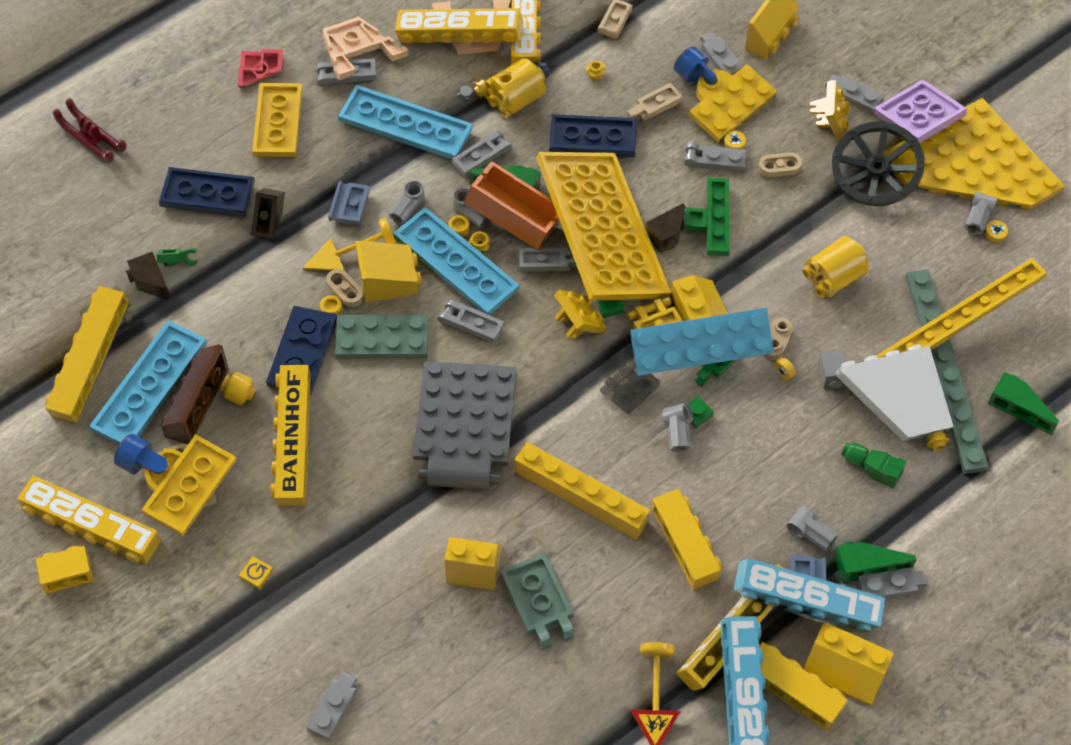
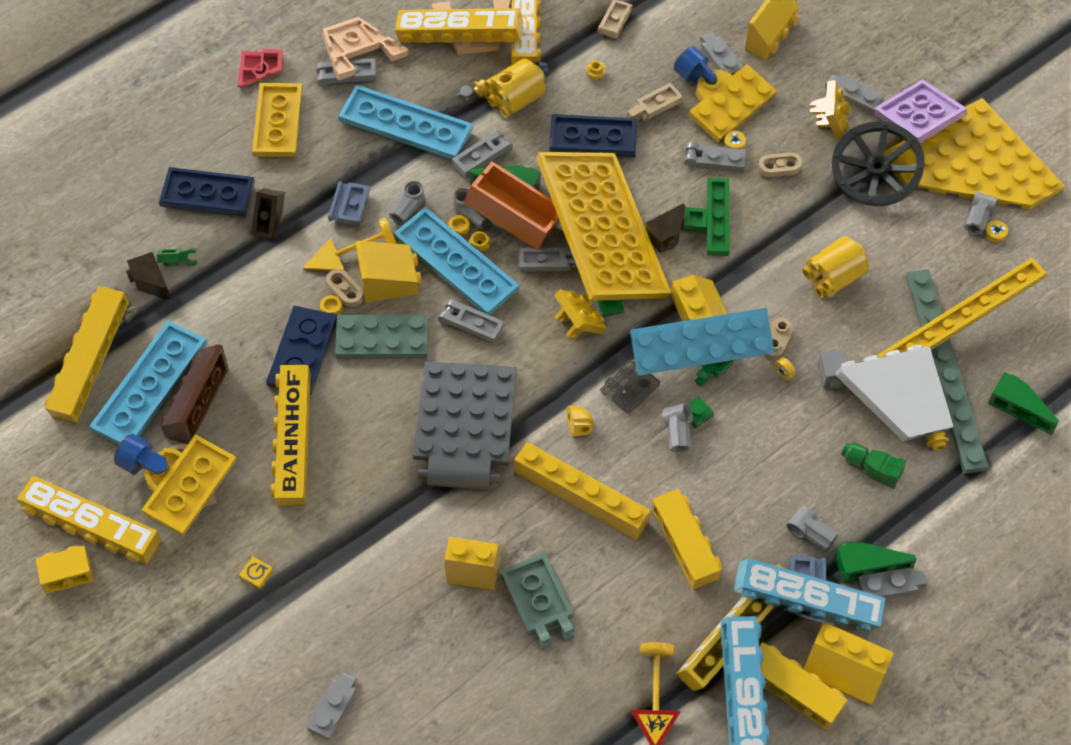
(89, 132): dark red piece -> none
(238, 388): yellow head -> none
(579, 421): none -> yellow piece
(662, 315): yellow plate -> none

